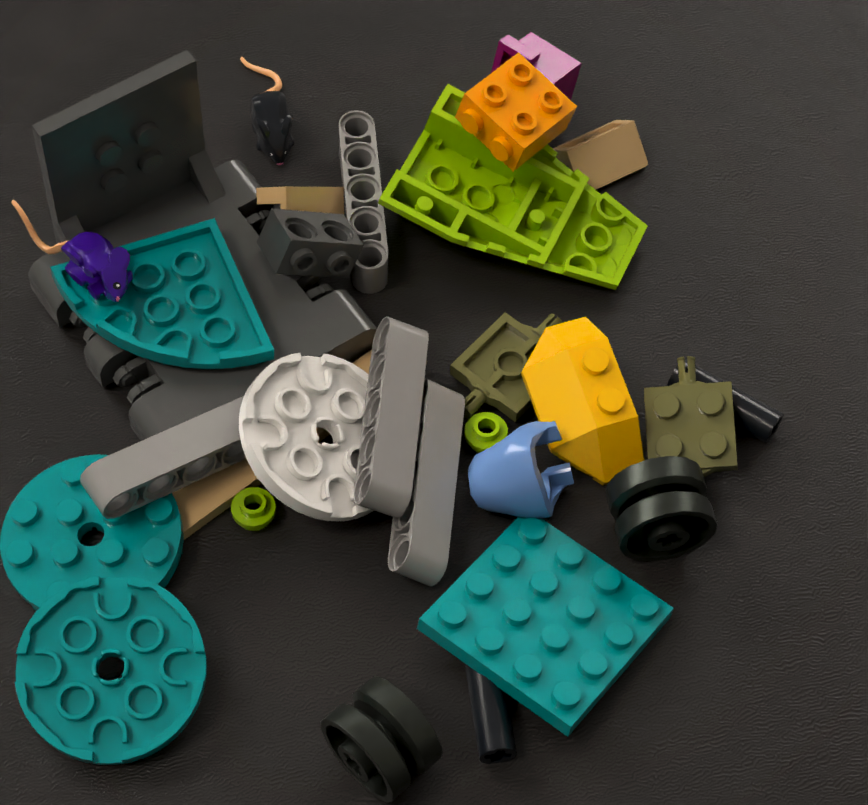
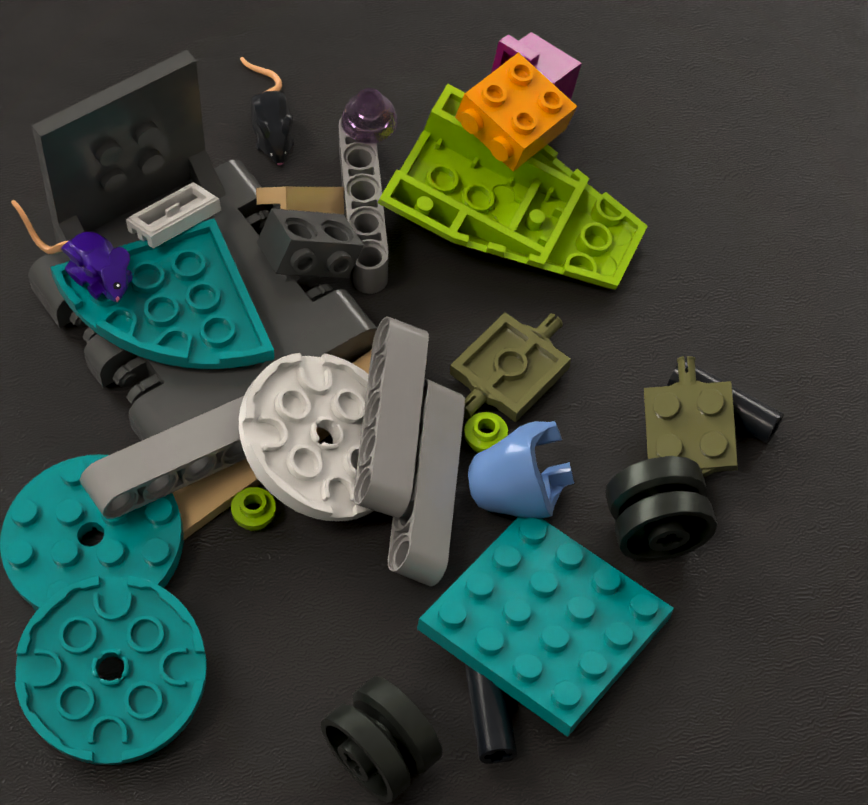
(173, 214): none -> white tile
(369, 117): none -> brick
(581, 388): yellow wedge -> none
(605, 153): tan panel -> none

